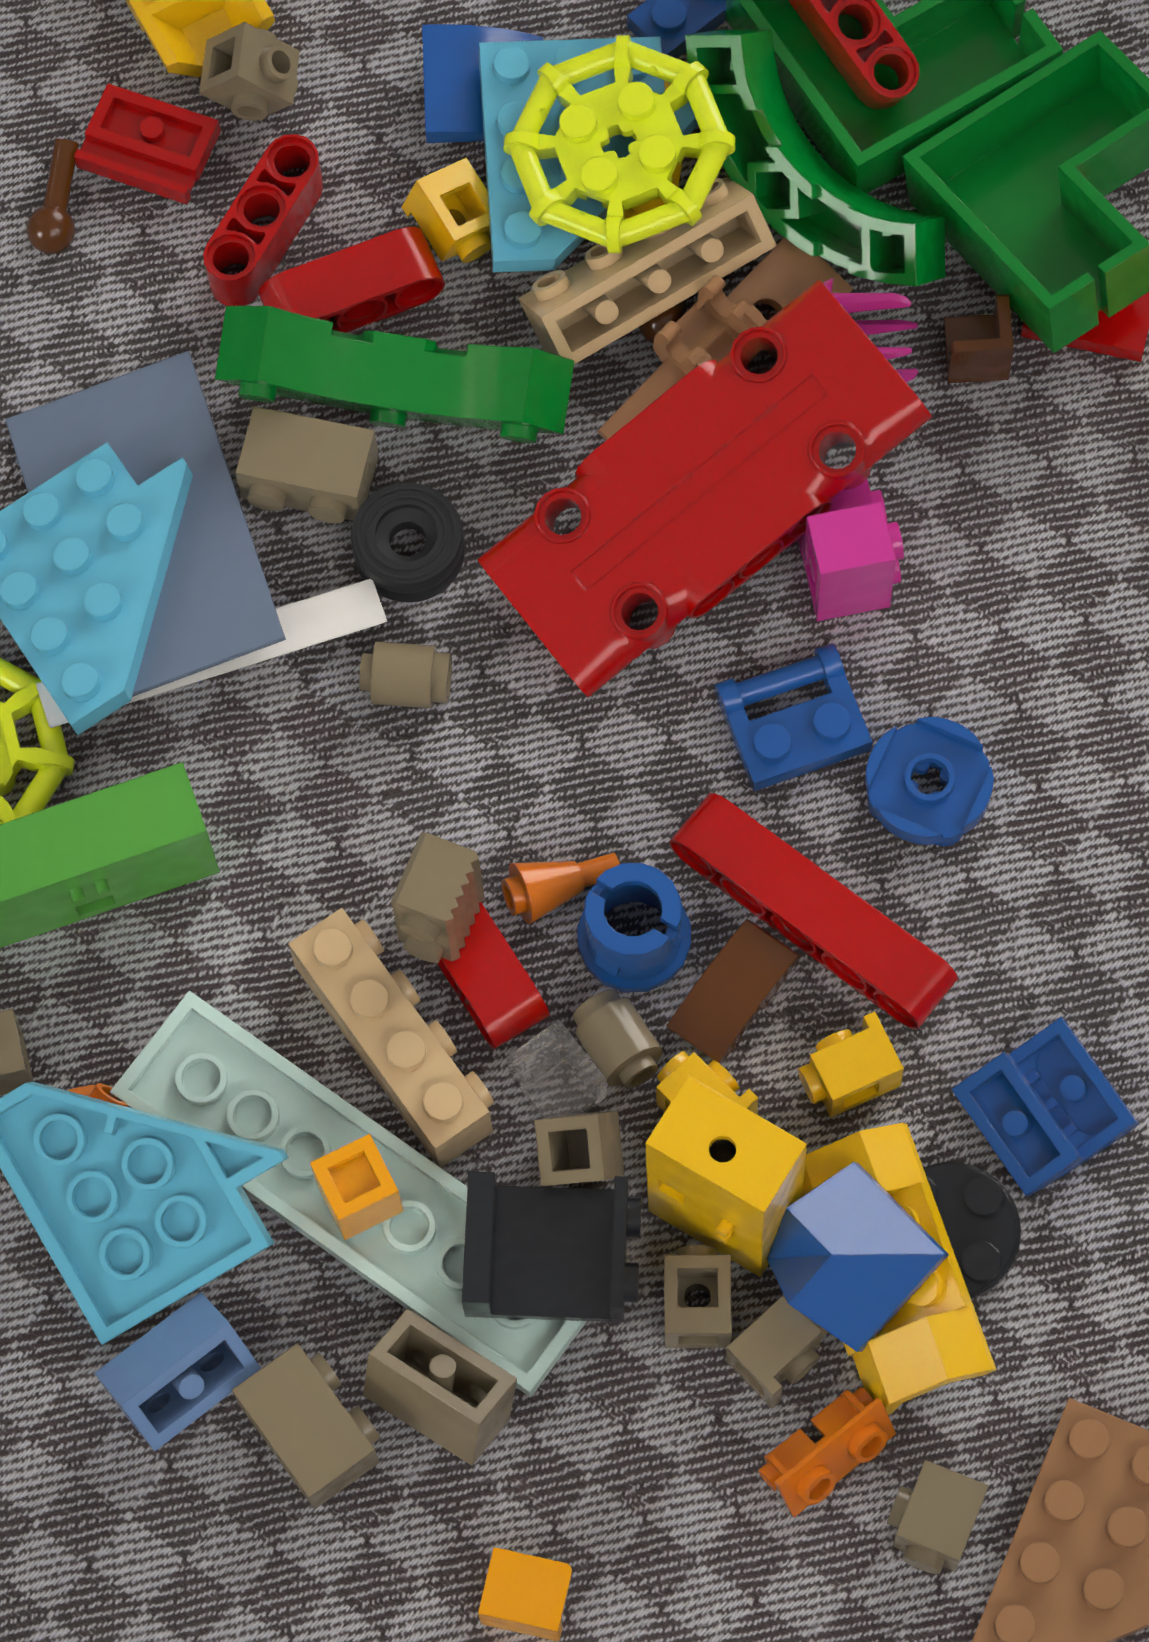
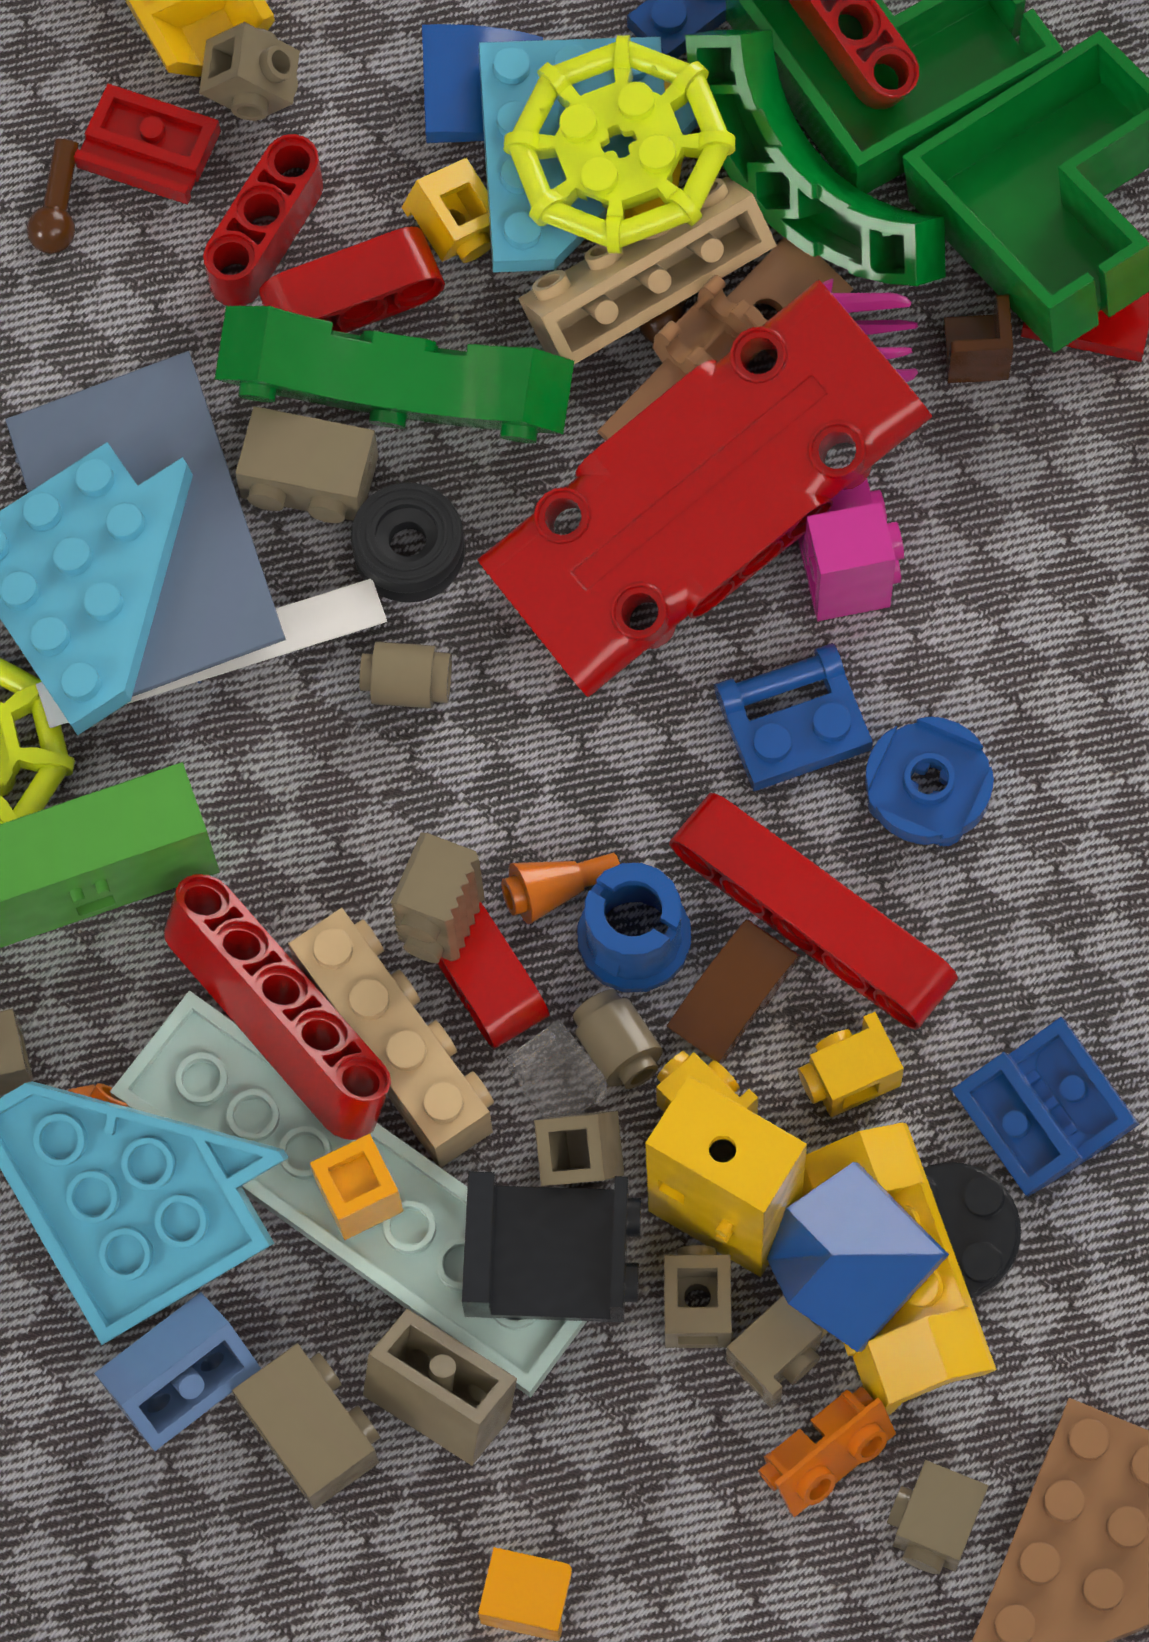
(277, 1007): none -> red beam

